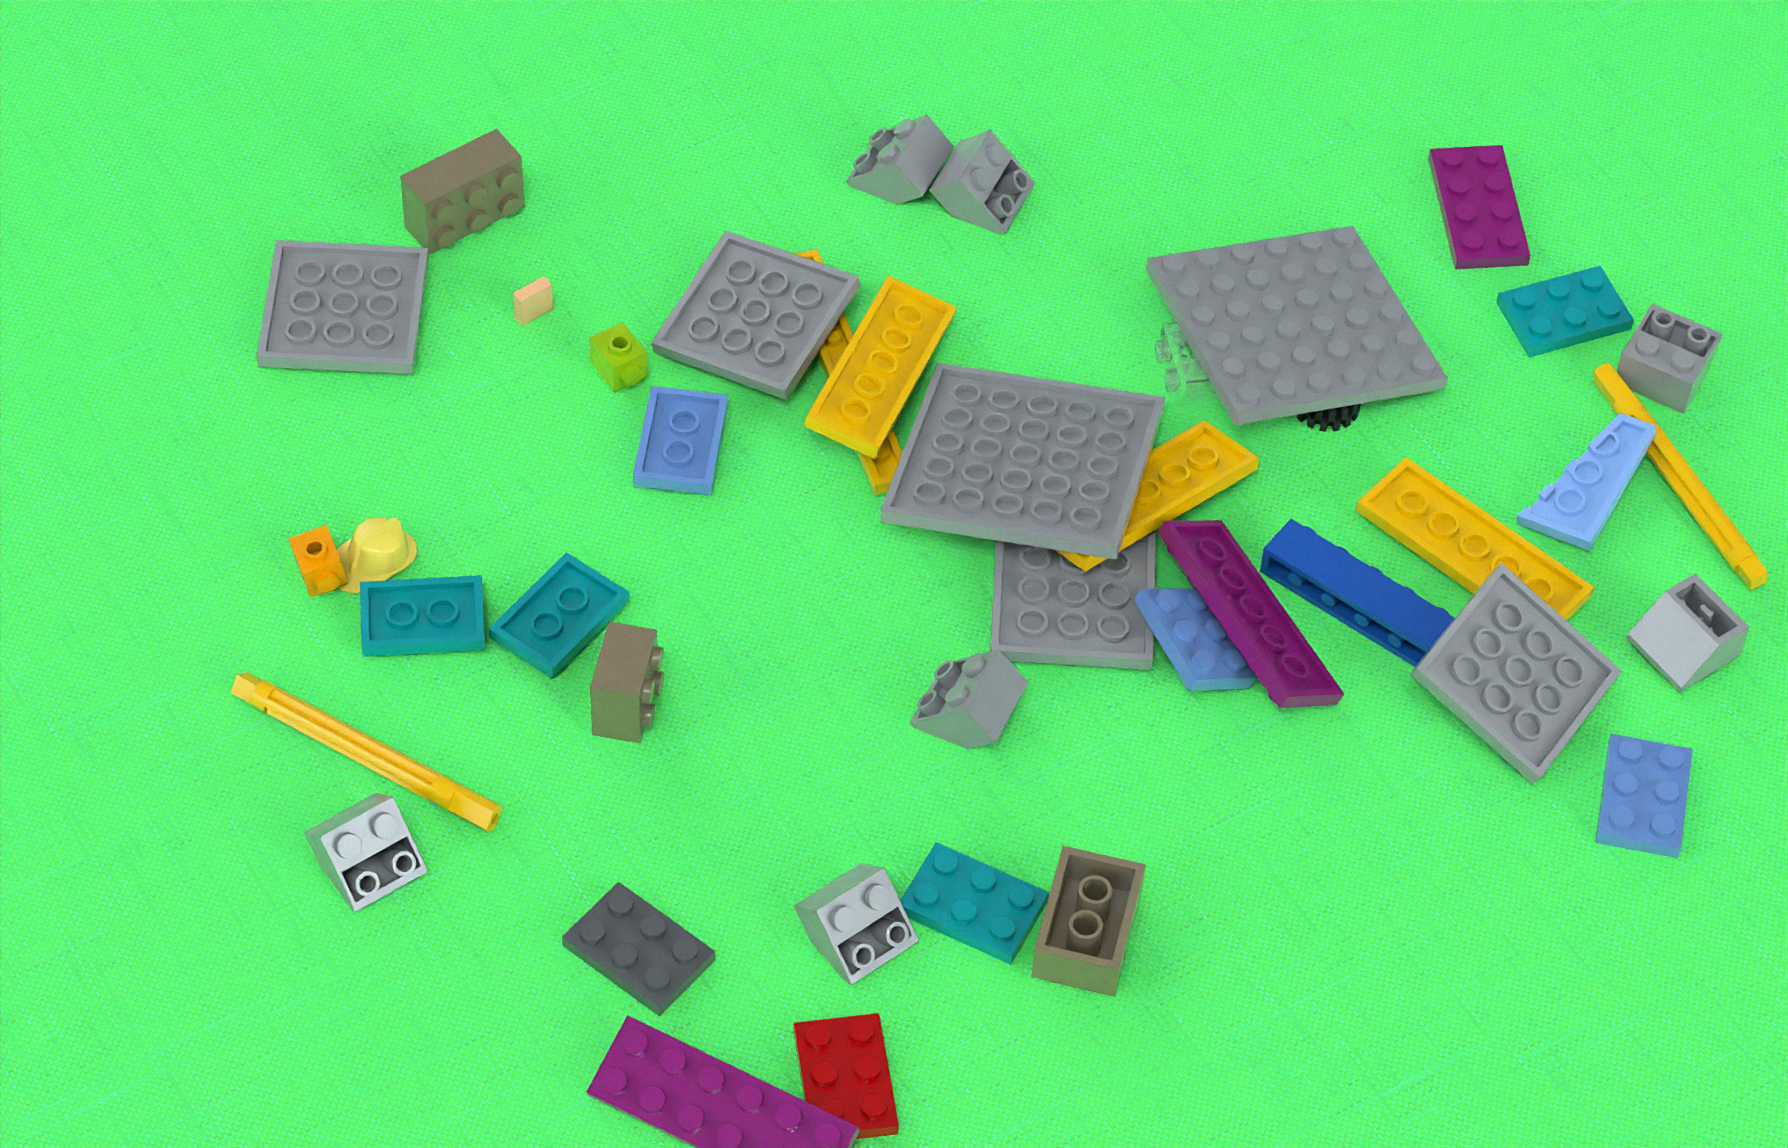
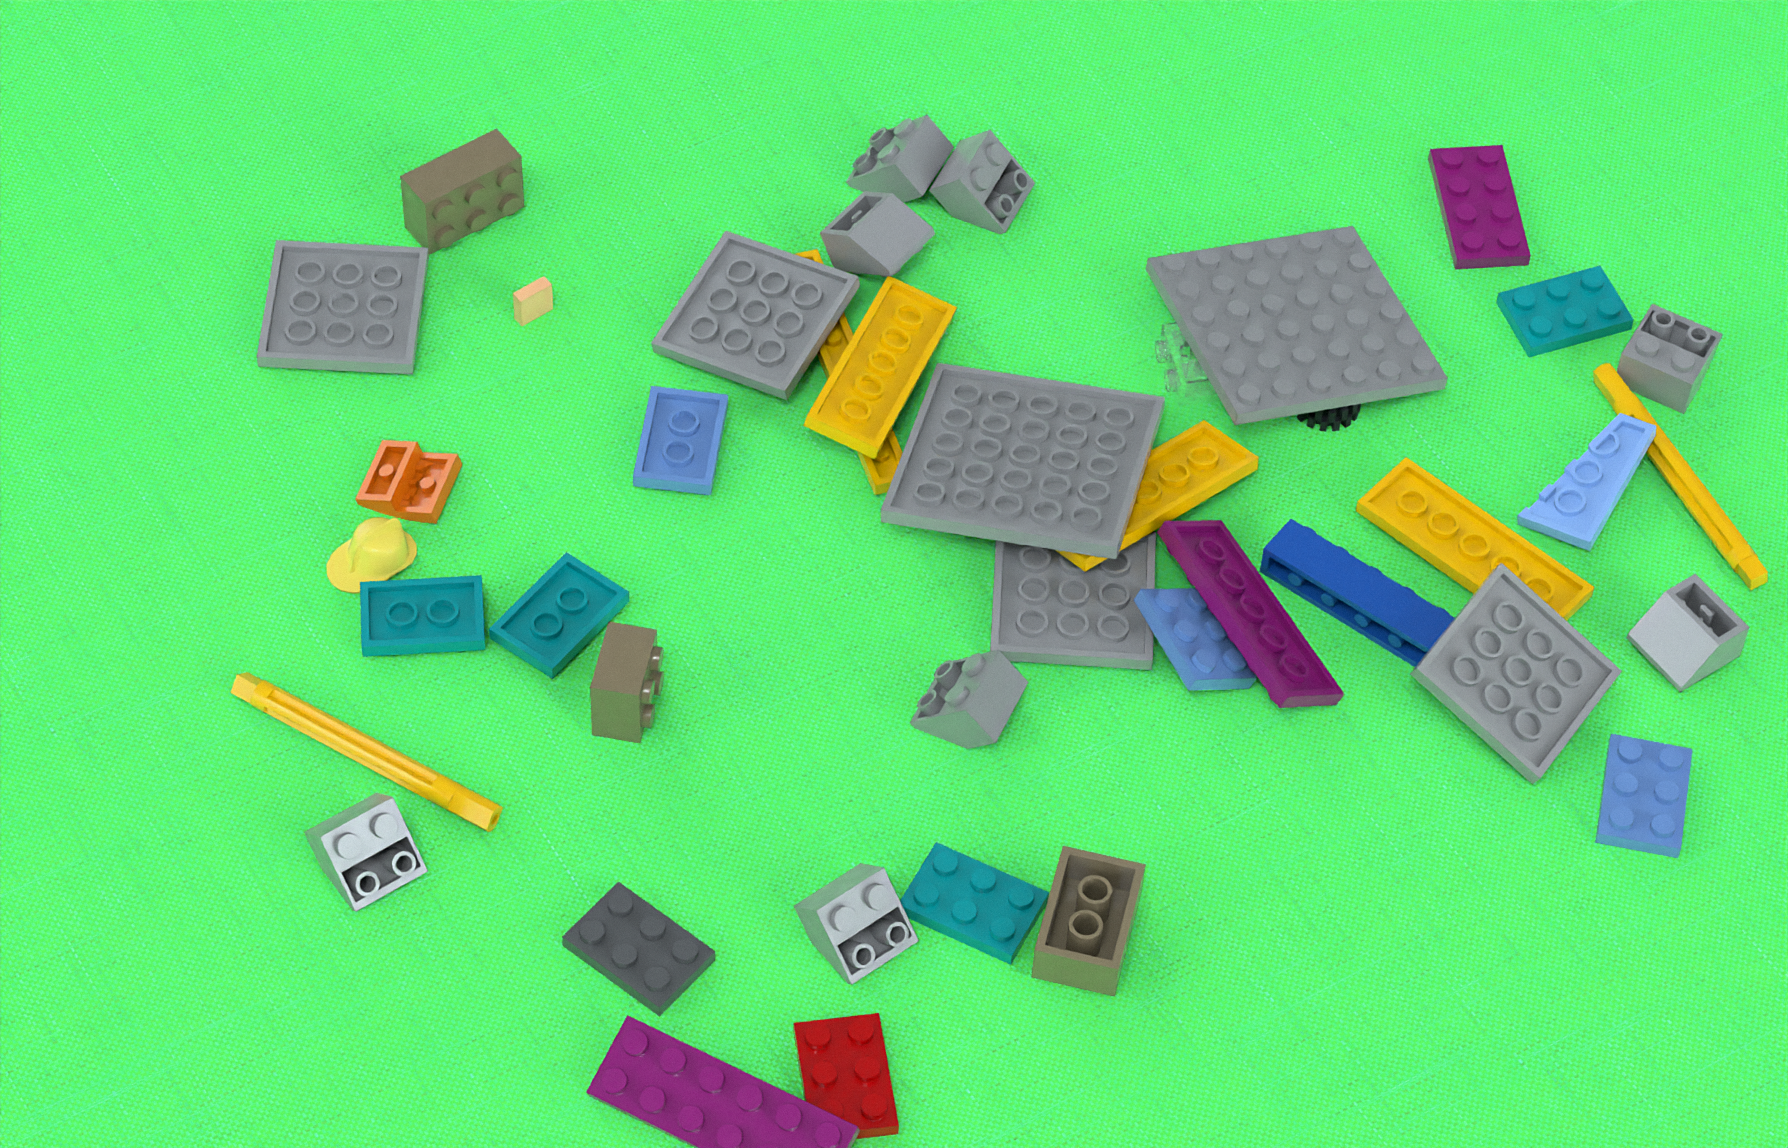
(318, 561): light orange brick -> none
(408, 481): none -> orange slope
(618, 357): lime brick -> none
(875, 235): none -> light grey slope

